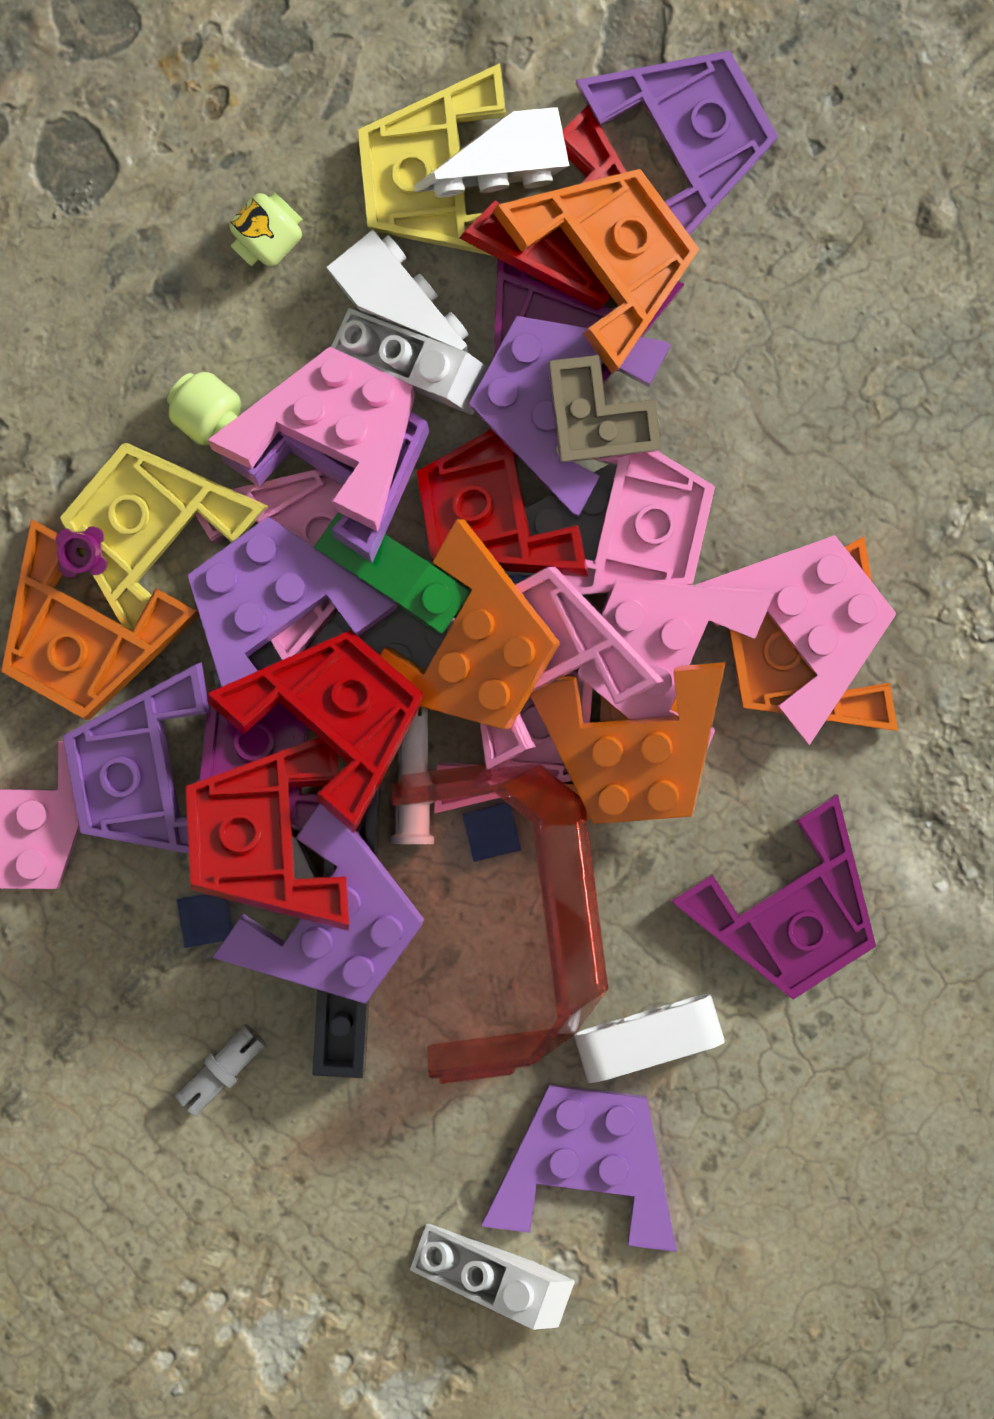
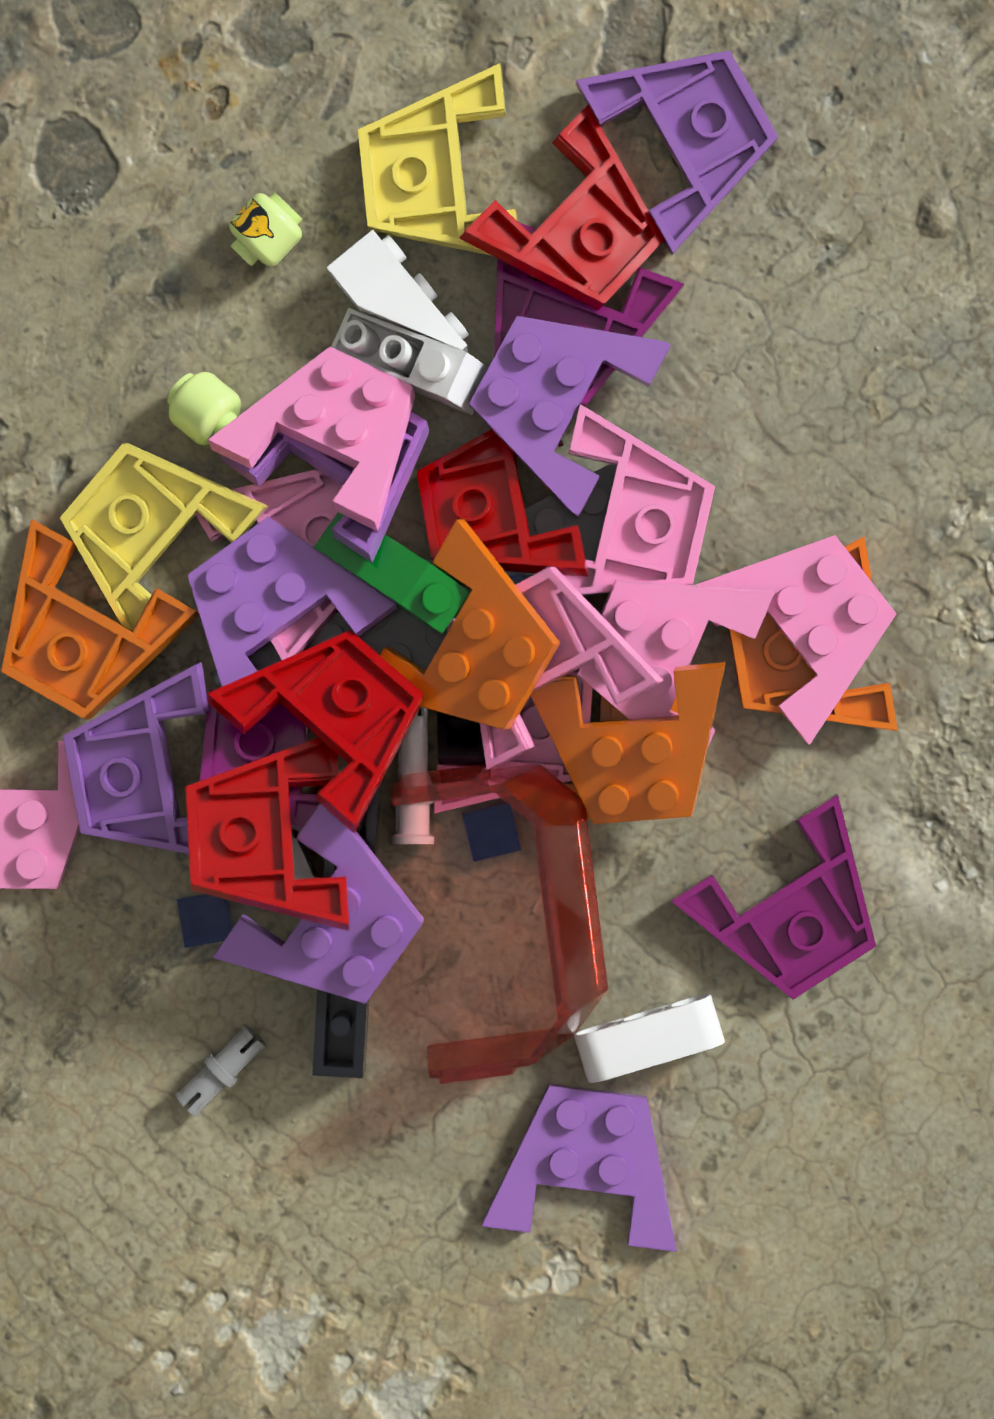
(68, 545): magenta plate -> none
(458, 740): none -> black tile
(493, 1278): white slope -> none
(518, 148): white slope -> none
(590, 427): dark tan plate -> none
(623, 237): orange wing -> none

